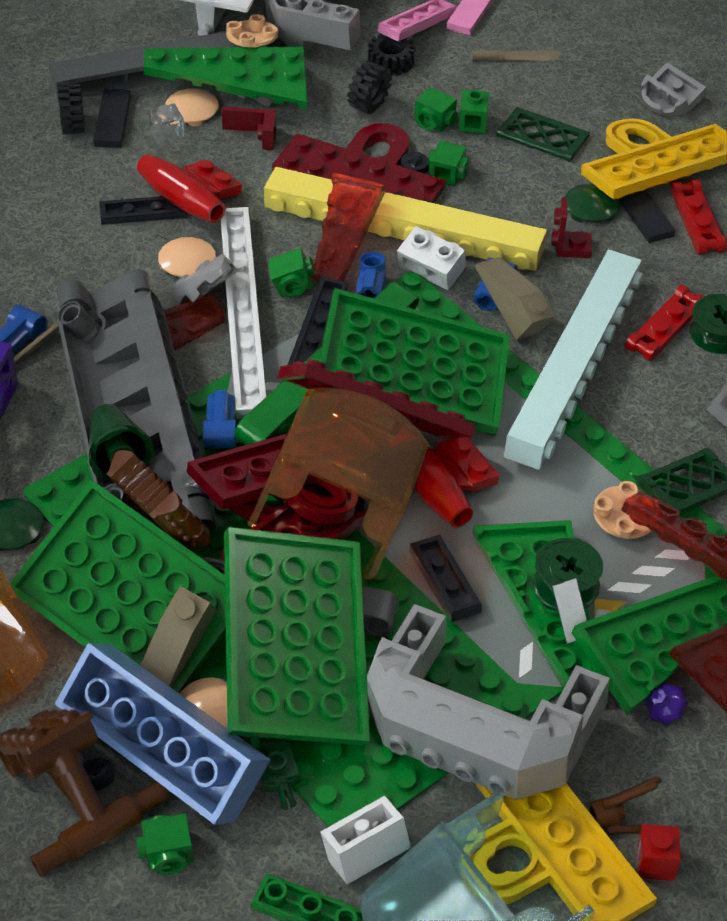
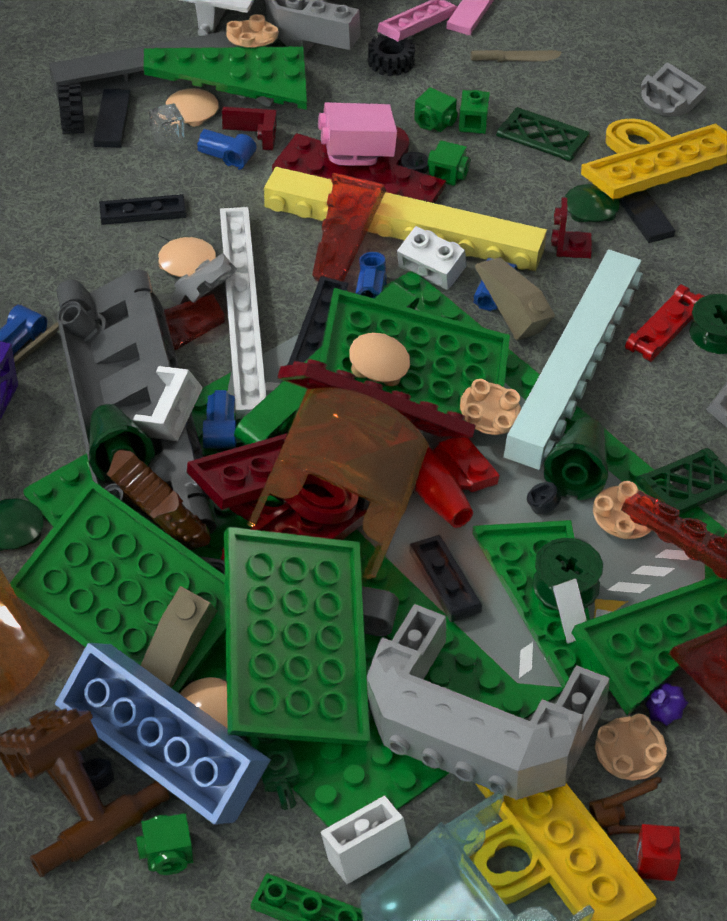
(174, 405): none -> white panel
(194, 189): red plate -> none
(232, 150): none -> blue piece
(292, 273): green brick -> none
(357, 132): none -> bright pink brick
(369, 87): black tyre -> none
(379, 358): none -> light nougat dish
(490, 407): none -> light nougat dish
(543, 498): none -> black tile
(579, 460): none -> dark green cone
(631, 747): none -> light nougat dish
(697, 217): red plate -> none

